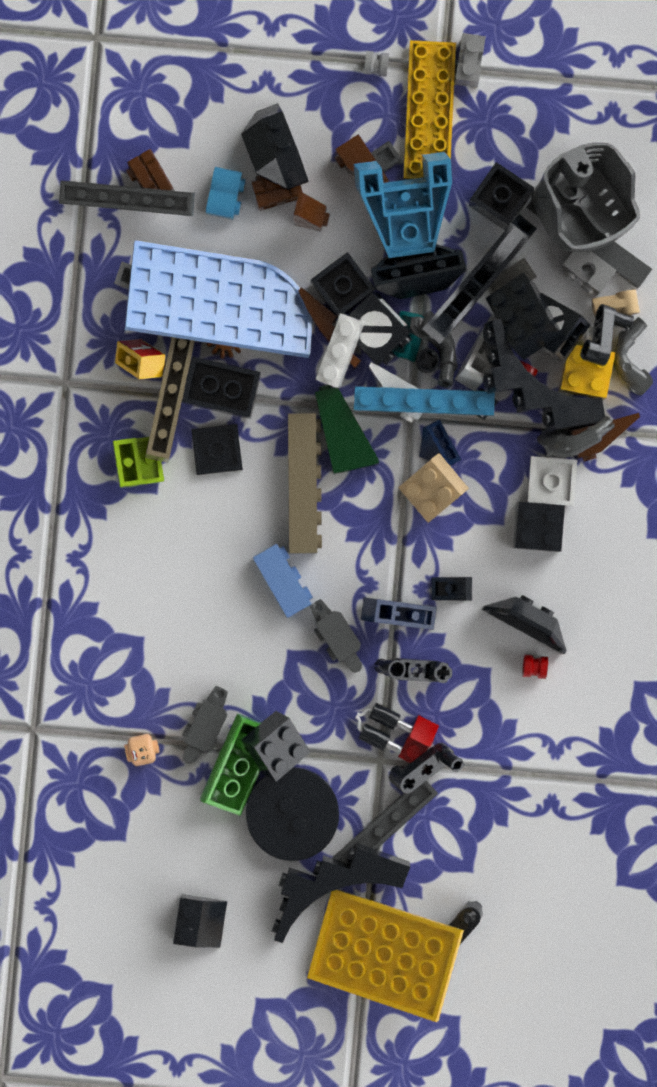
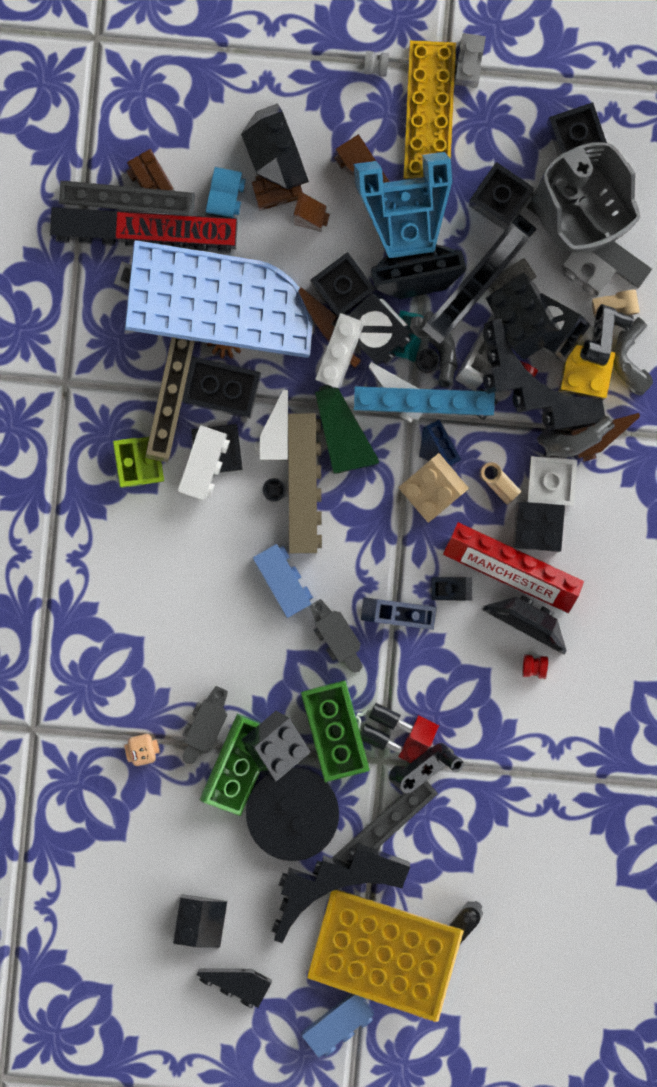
(140, 359): yellow brick -> none
(154, 228): none -> brick
(203, 463): none -> white brick
(243, 983): none -> black slope
(270, 490): none -> black wheel
(274, 437): none -> white slope
(335, 731): none -> bright green brick
(338, 1024): none -> medium blue brick
(386, 156): dark grey tile -> none
(427, 669): black beam -> none
(500, 484): none -> tan piece
(513, 567): none -> red brick
(575, 128): none -> black brick

